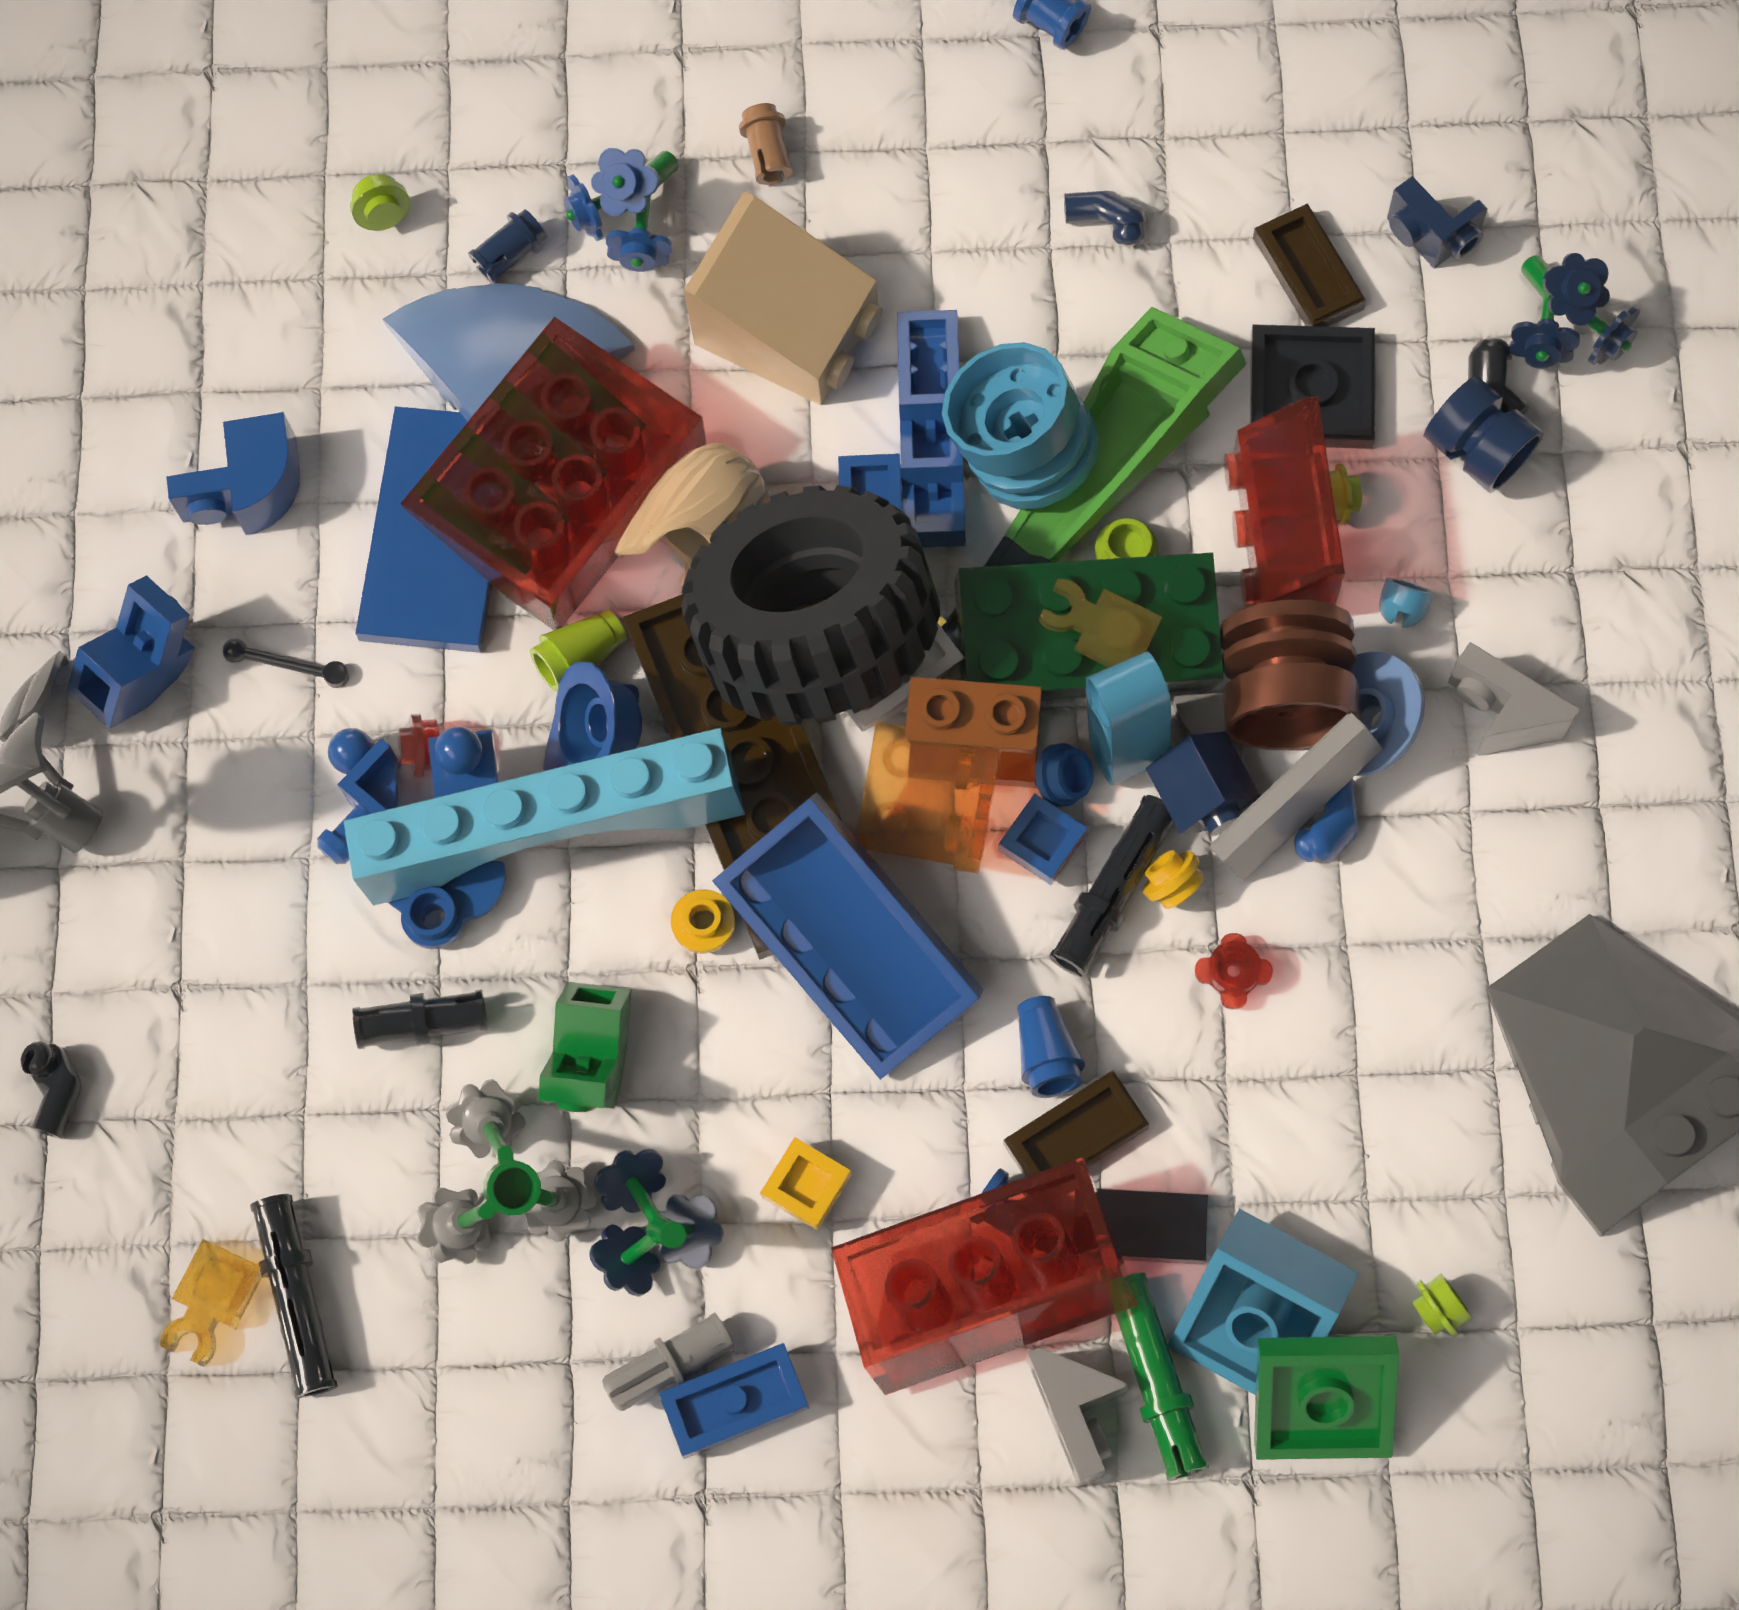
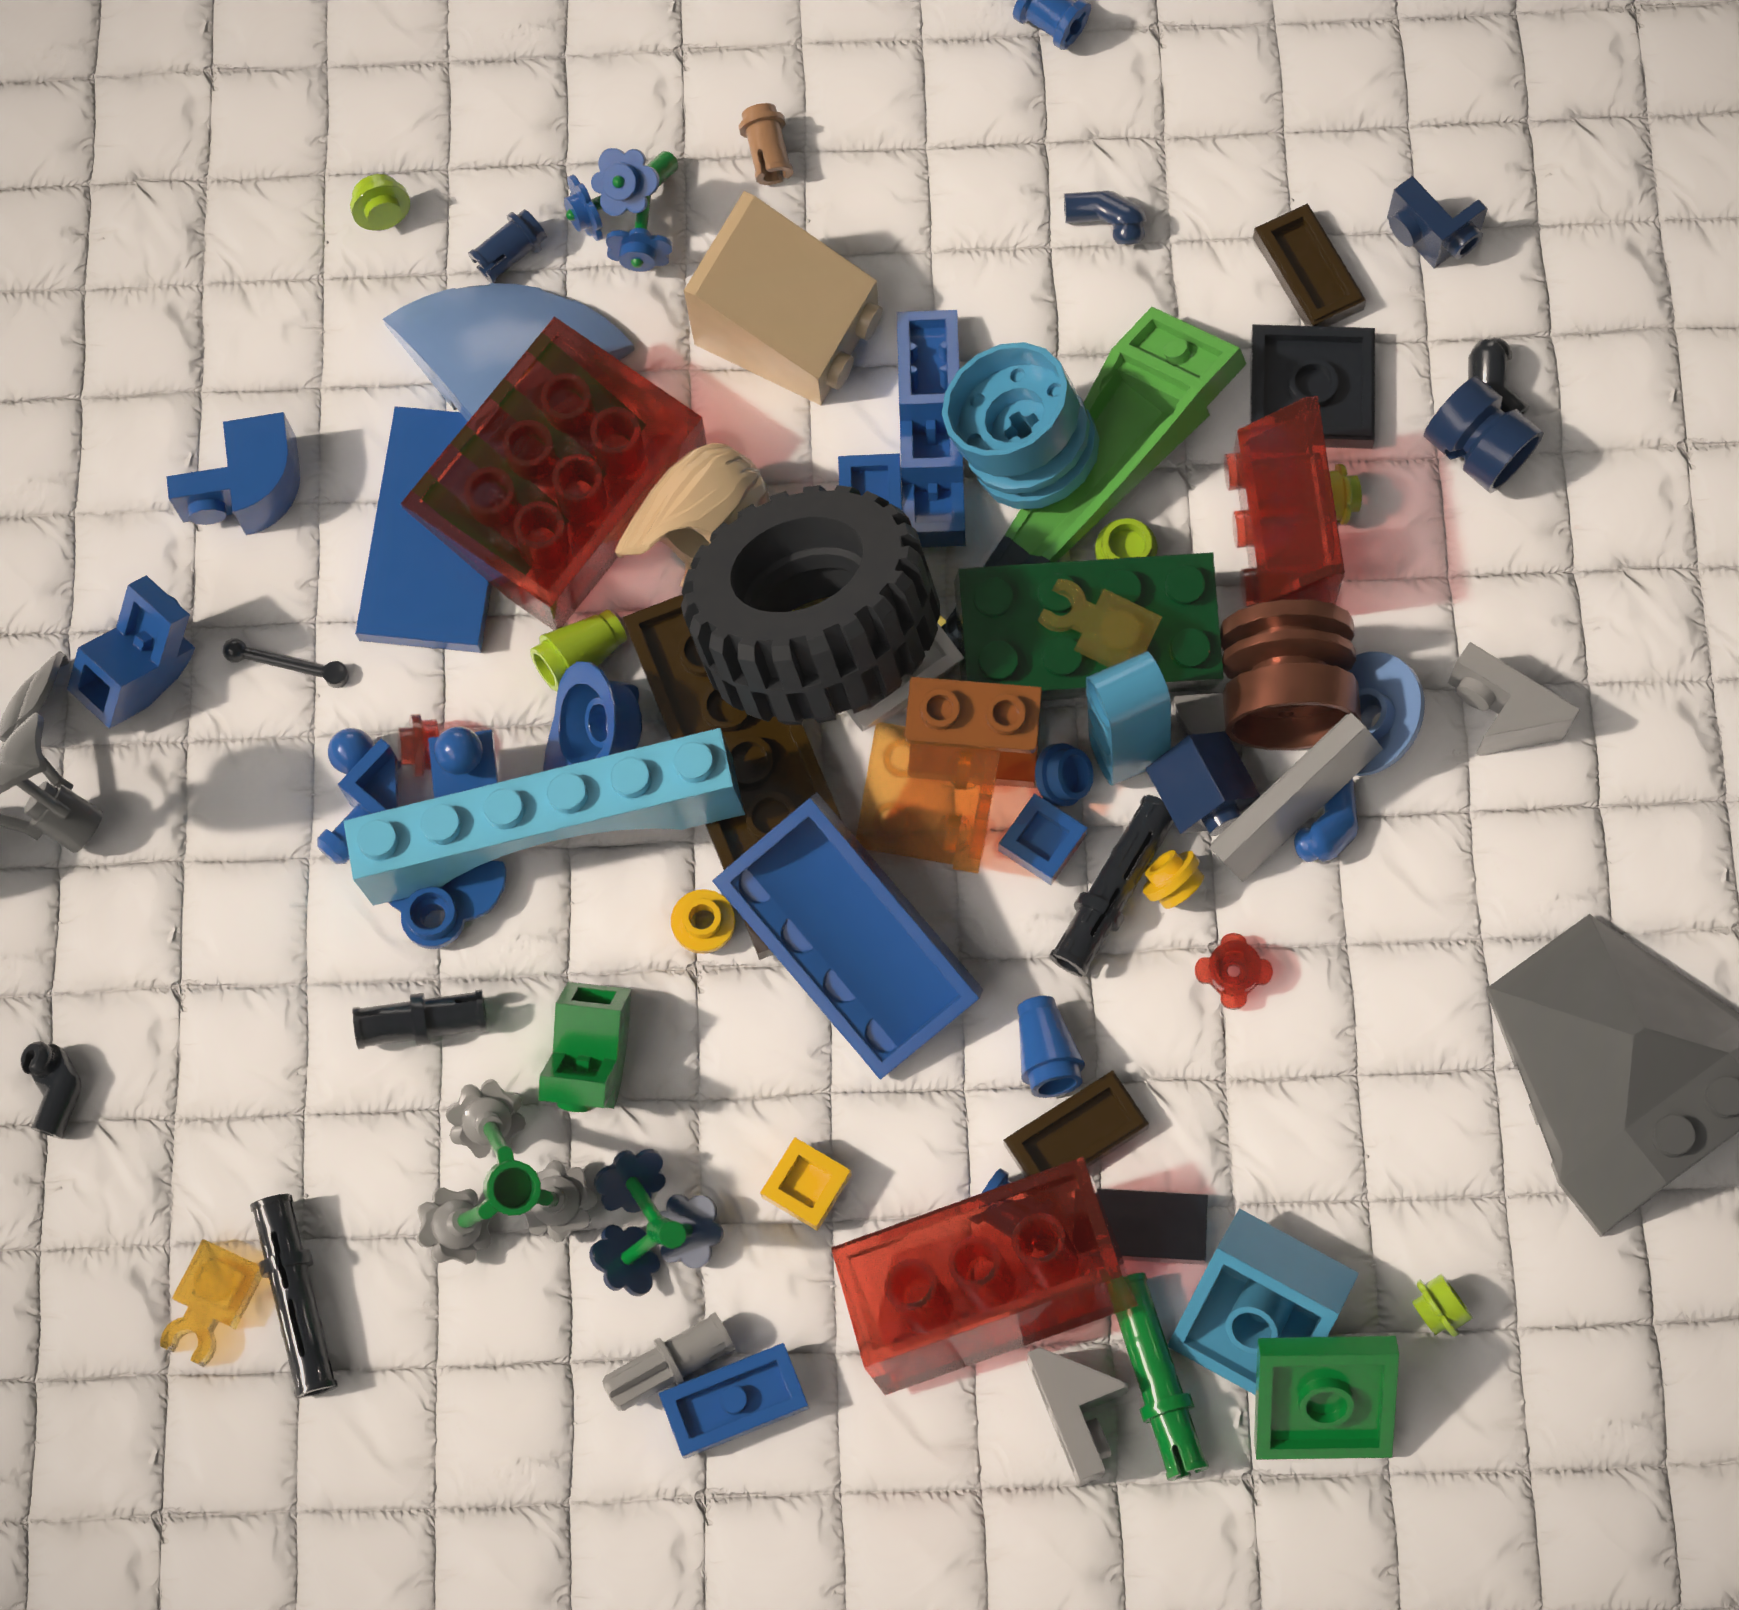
(1406, 598): dark azure hinge -> none
(1575, 292): dark blue plant -> none

